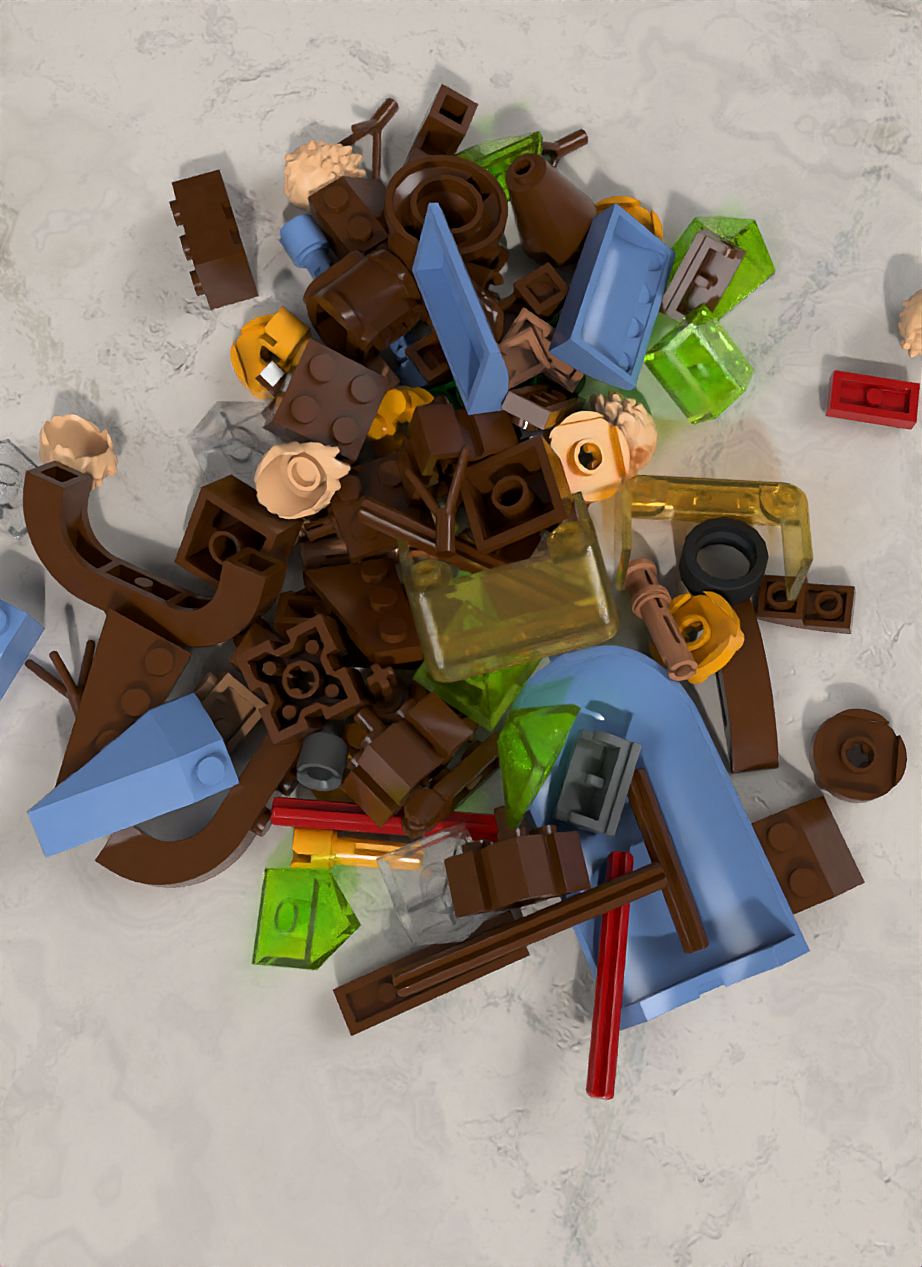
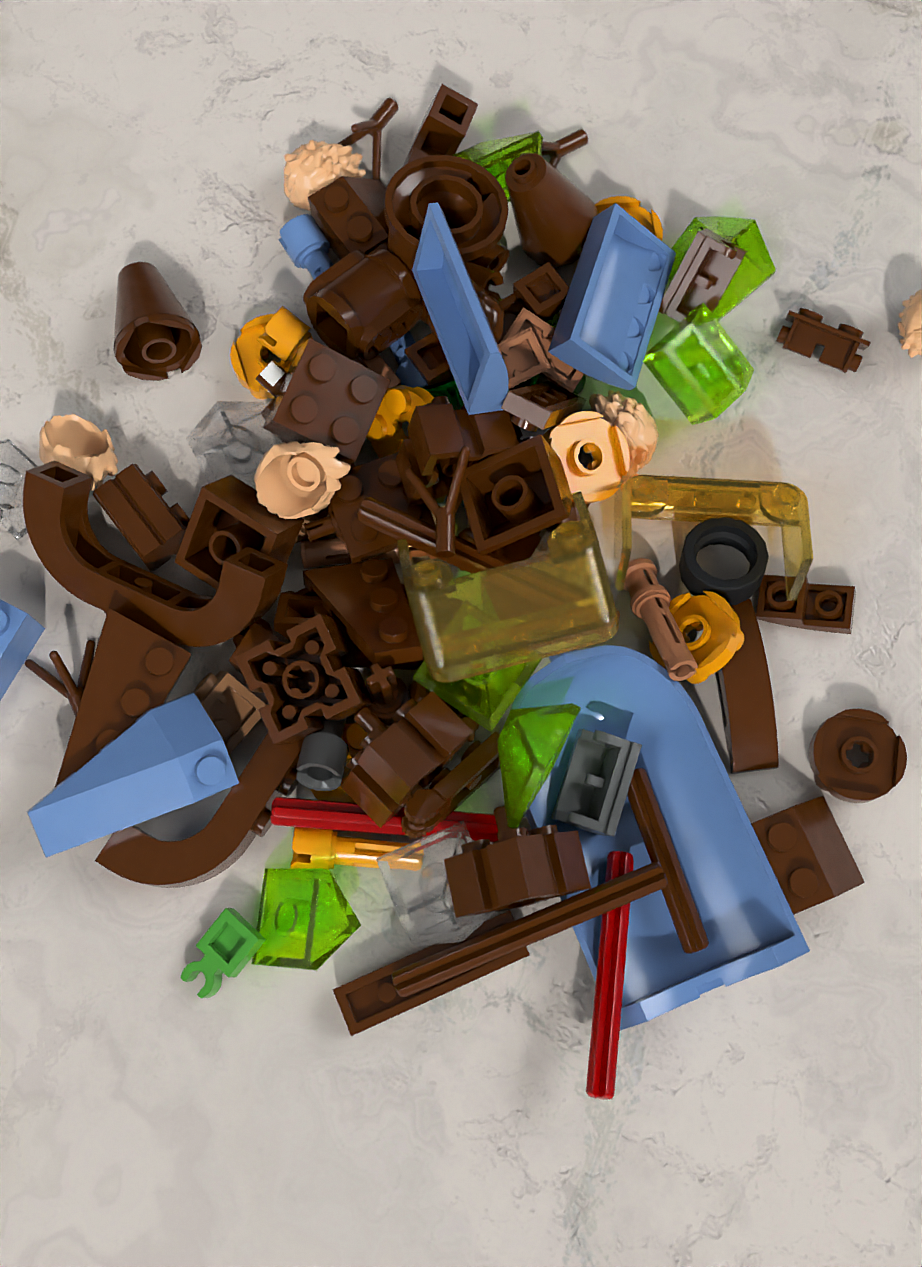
(142, 514): none -> reddish brown brick
(151, 326): none -> reddish brown cone
(212, 240): reddish brown wedge -> none
(227, 950): none -> bright green plate
(838, 344): none -> reddish brown hinge
(873, 399): red plate -> none

